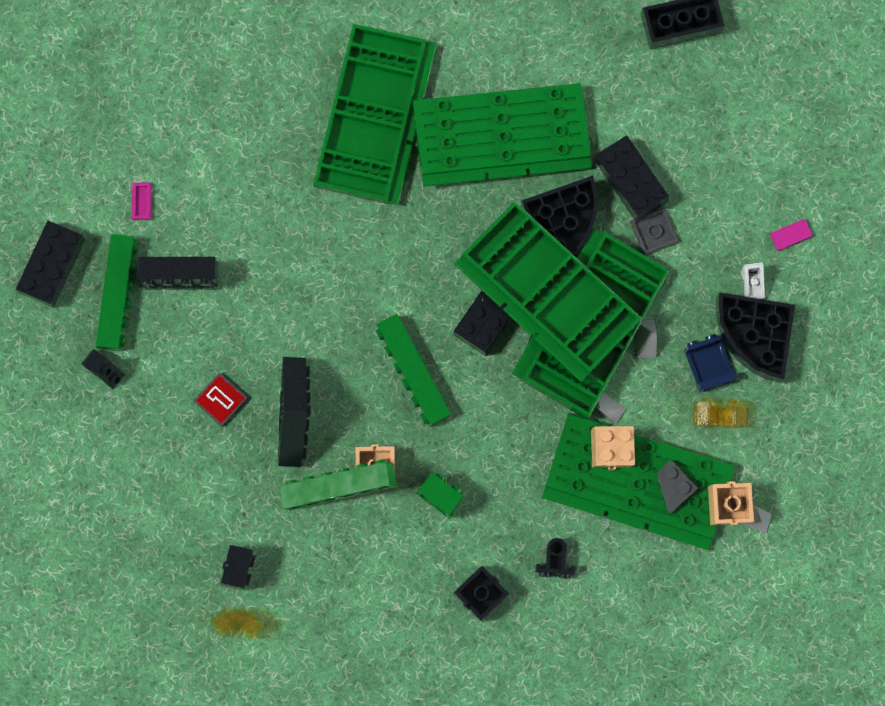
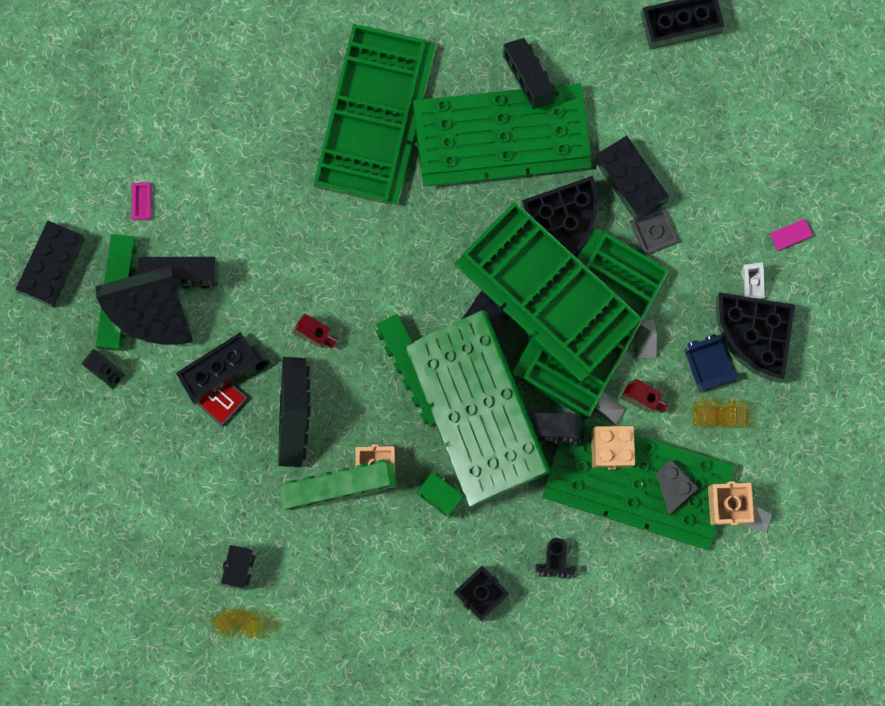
(147, 307): none -> black brick
(236, 359): none -> black hinge
(306, 327): none -> dark red torso
(477, 408): none -> door
(529, 73): none -> black brick
(558, 428): none -> black brick
(637, 392): none -> dark red torso

